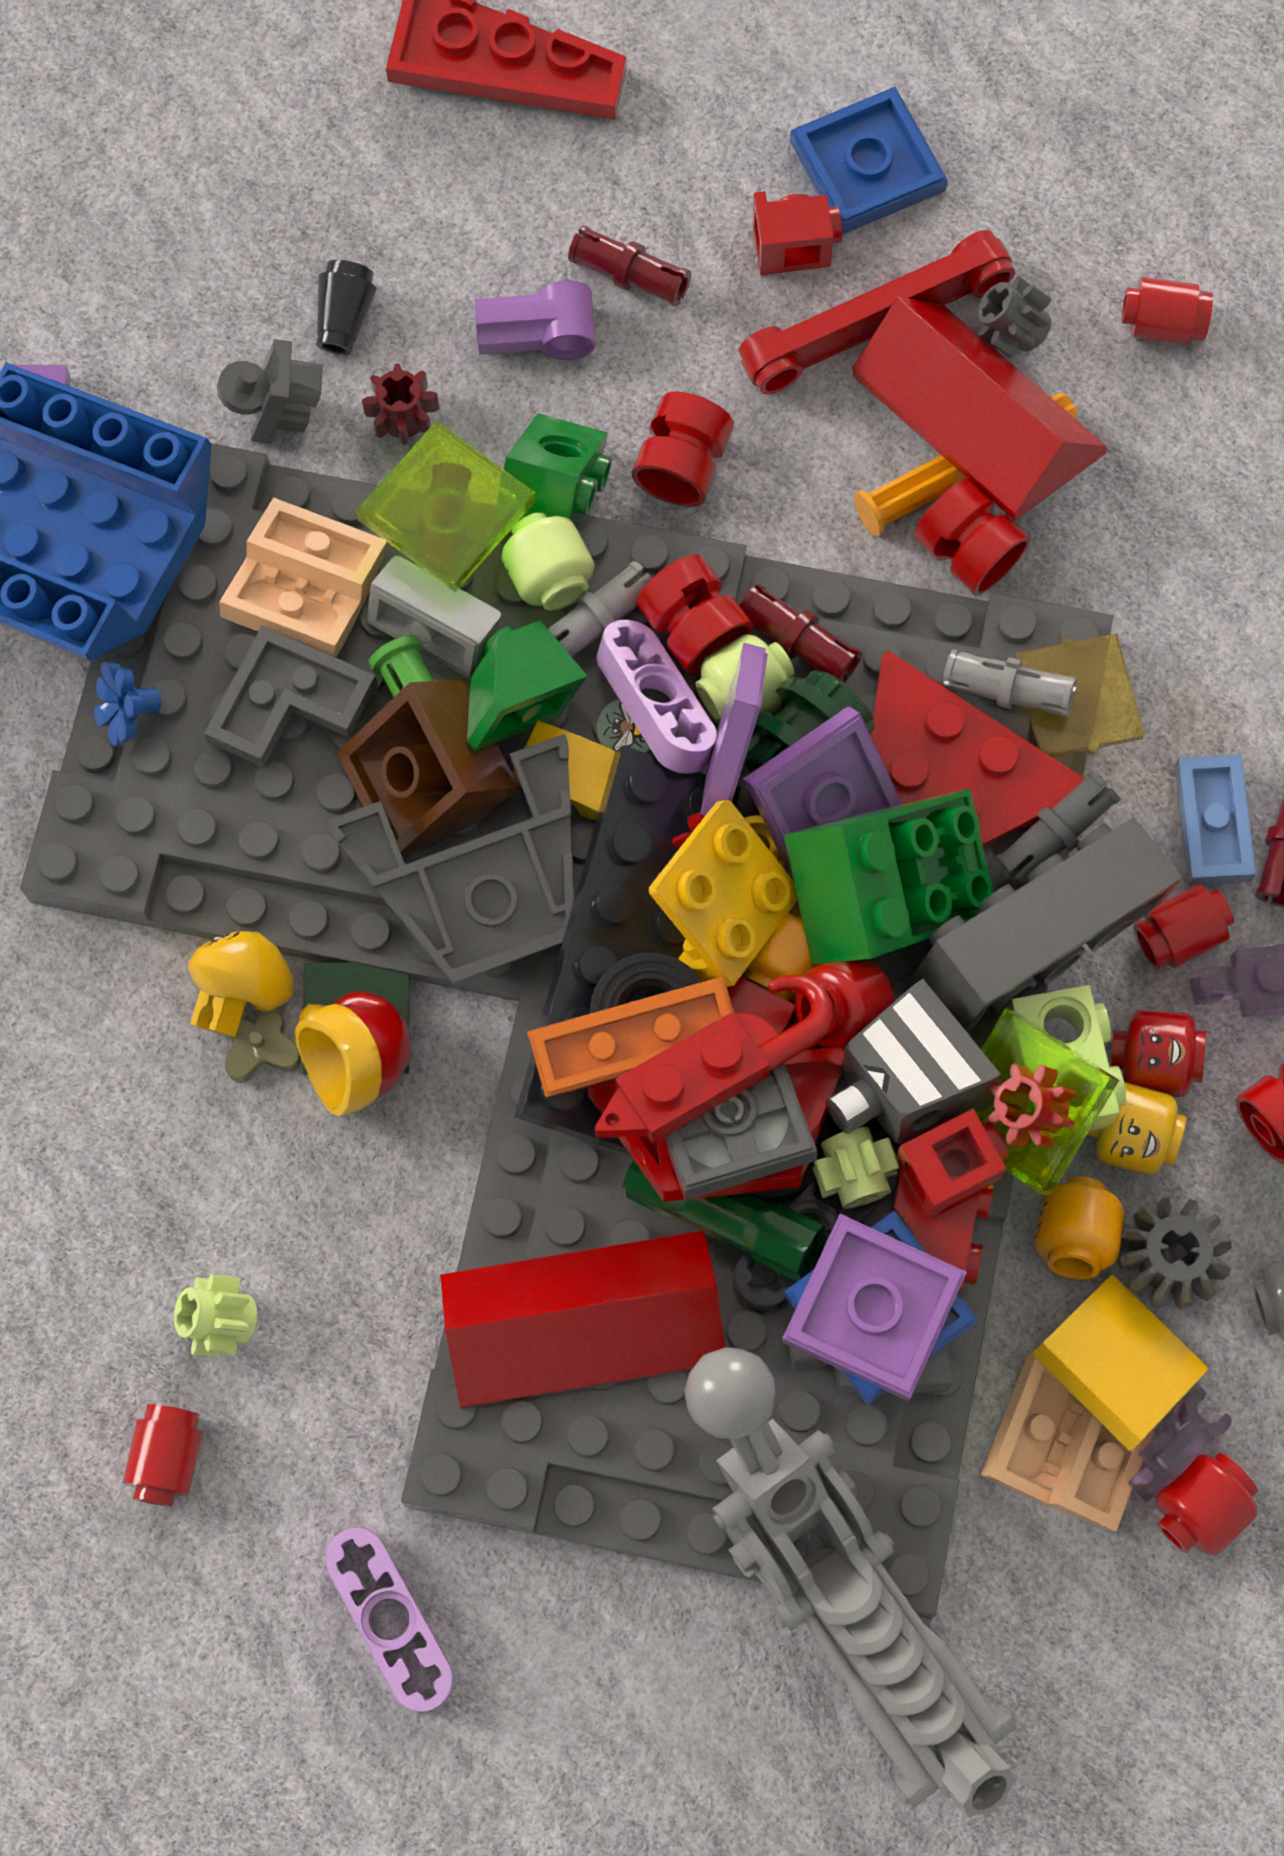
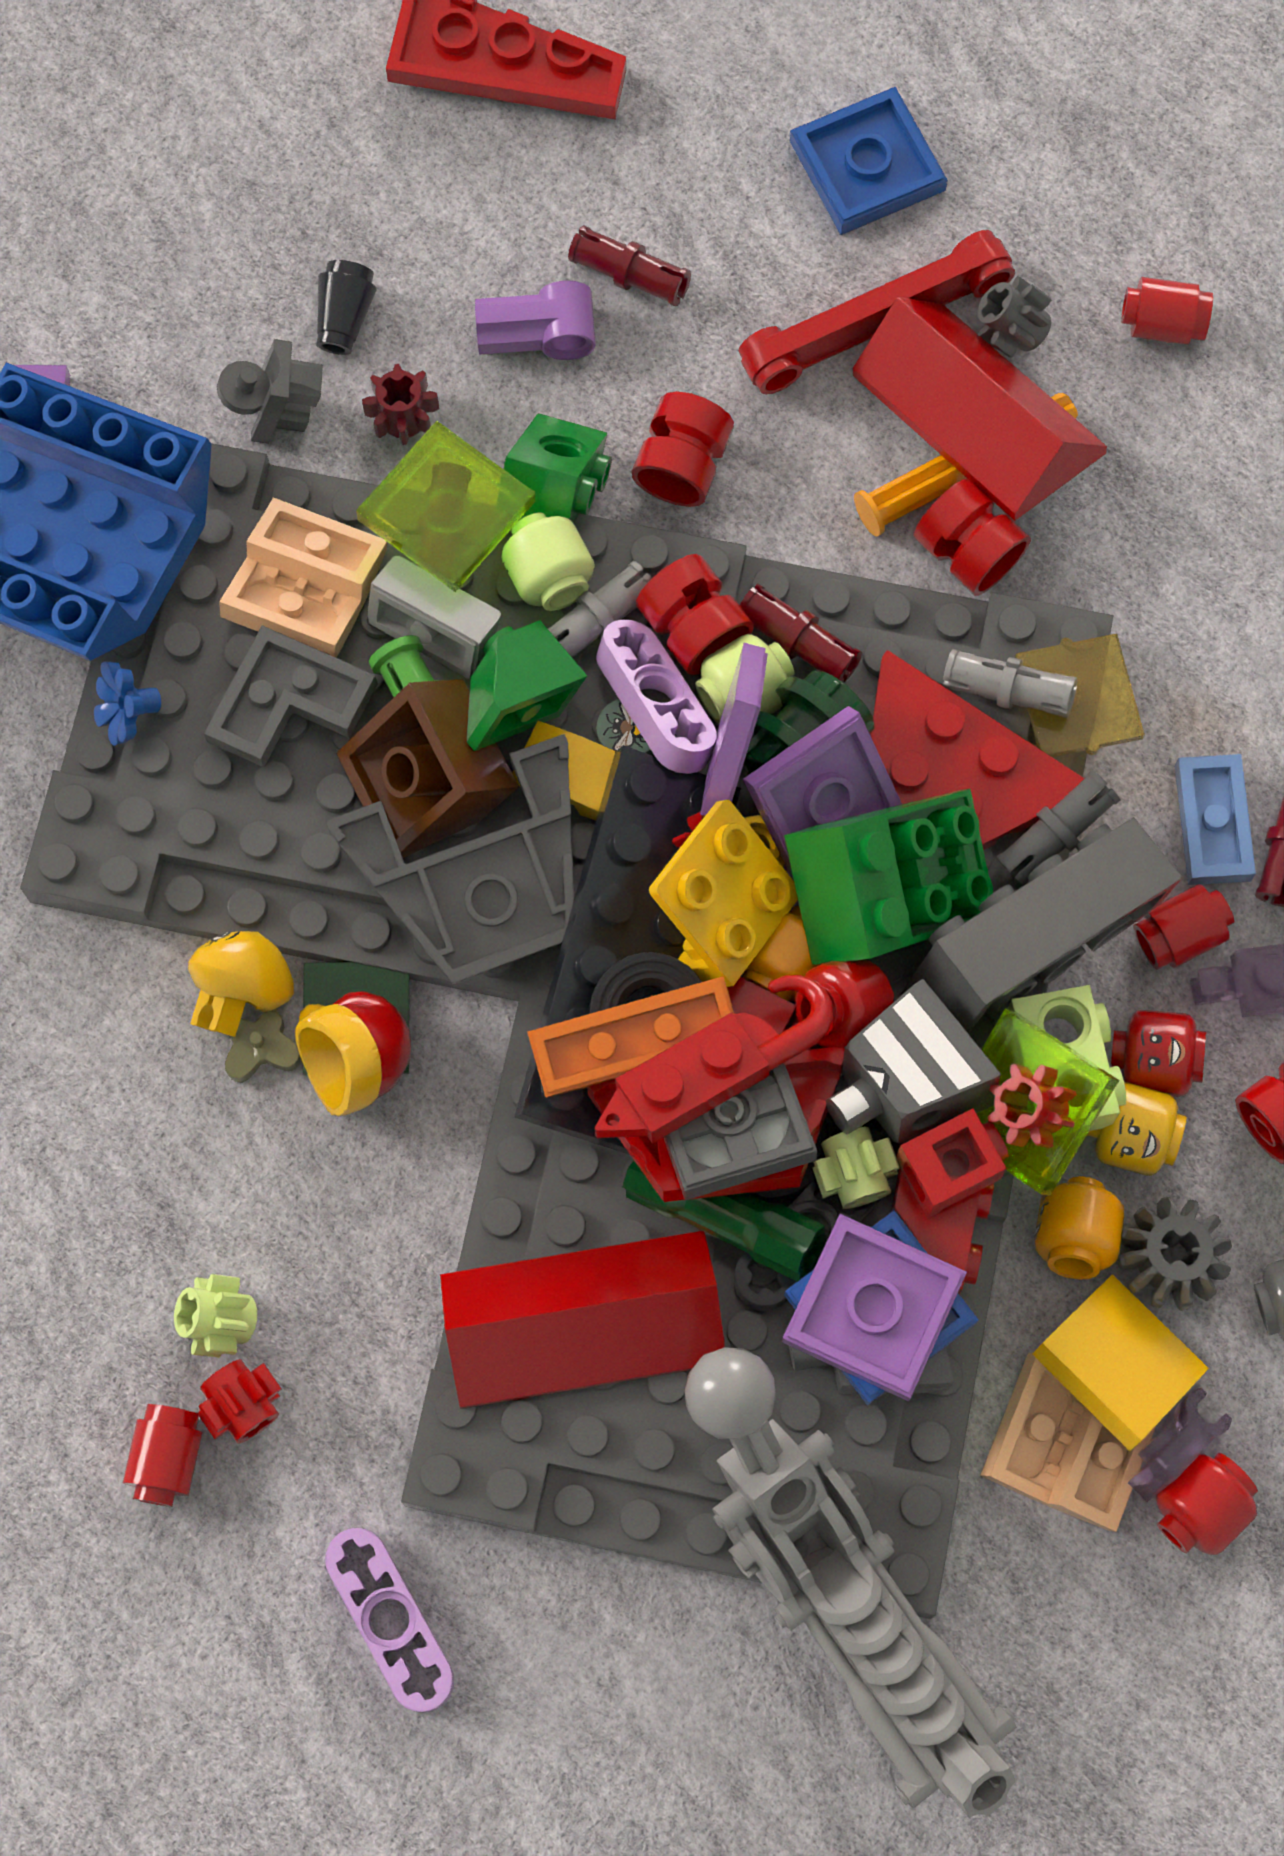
(239, 1401): none -> red gear
(794, 232): red brick -> none

